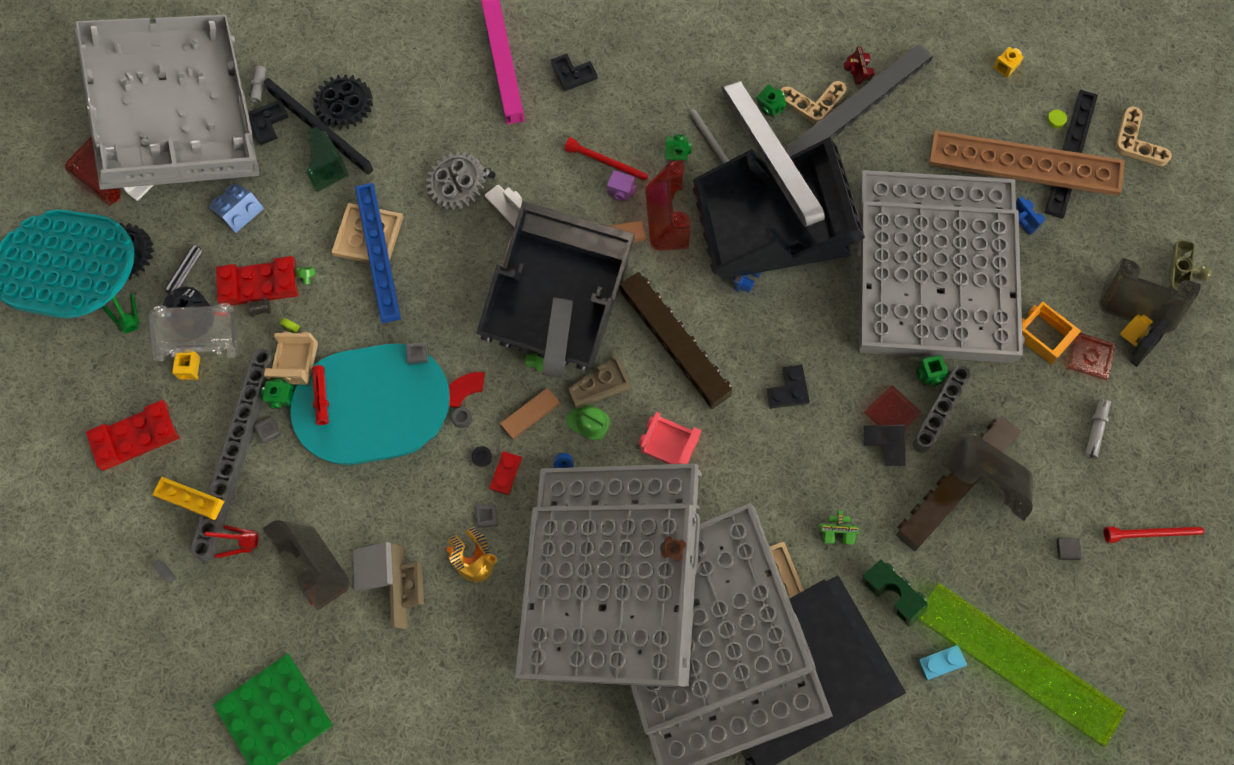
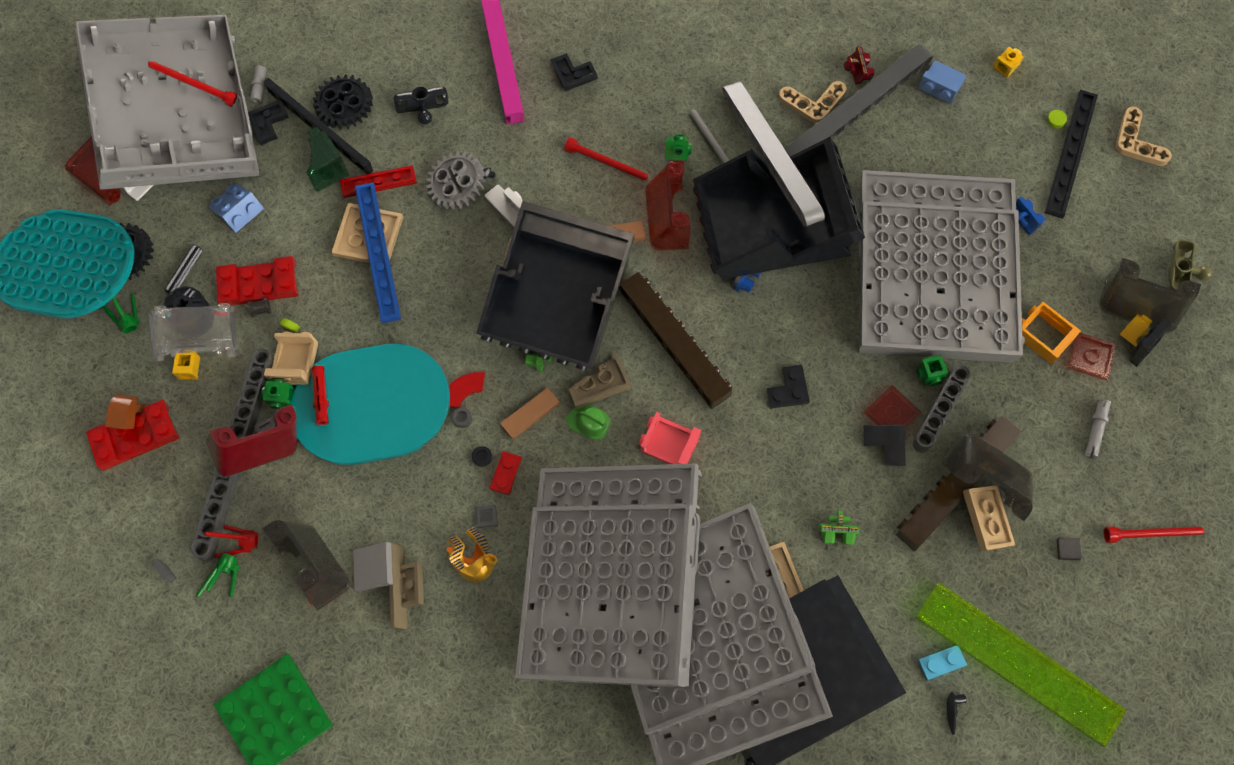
(122, 411): none -> dark orange brick
(188, 498): yellow tile -> none
(225, 565): none -> green plant
(227, 97): none -> red piece
(239, 455): none -> dark red windscreen
(305, 273): bright green tile -> none
(382, 180): none -> red tile
(416, 104): none -> black piece
(417, 353): flat silver tile -> none
(557, 337): dark grey beam -> none
(563, 460): blue tile -> none
(621, 186): medium lavender brick -> none
(677, 554): reddish brown plate -> none
(771, 101): green brick -> none
(883, 578): dark green arch -> none
(942, 82): none -> medium blue bracket
(952, 702): none -> black bar
(988, 518): none -> tan plate
(1027, 163): medium nougat plate -> none

